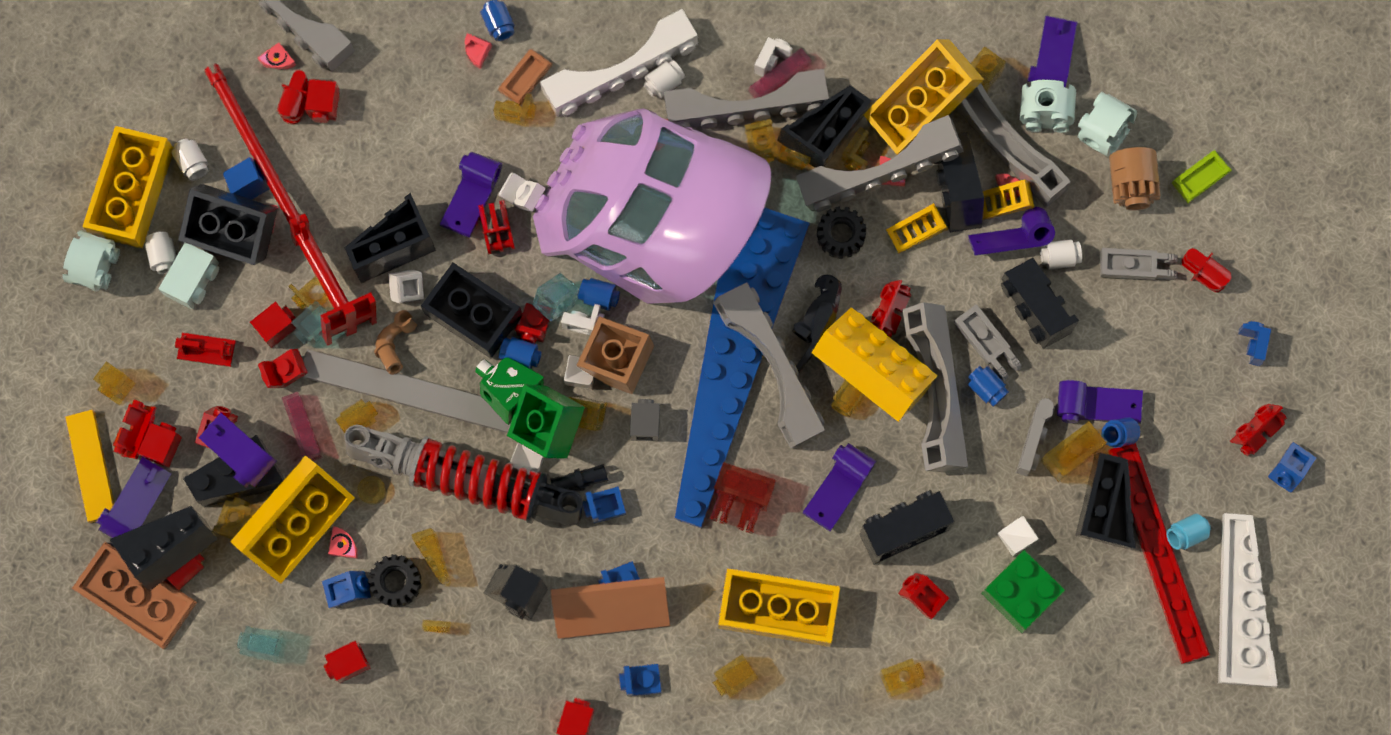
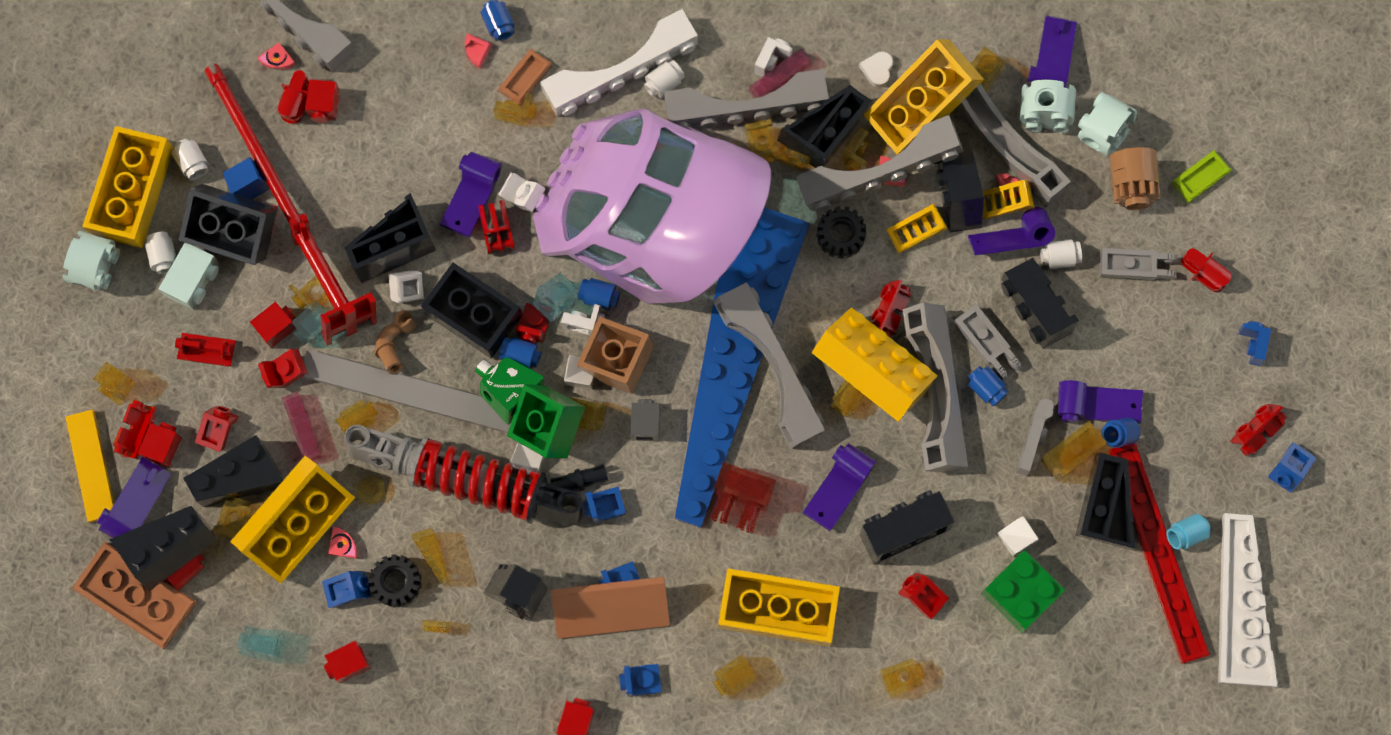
(237, 450): dark purple door -> none
(819, 315): black animal -> none
(877, 68): none -> white tile

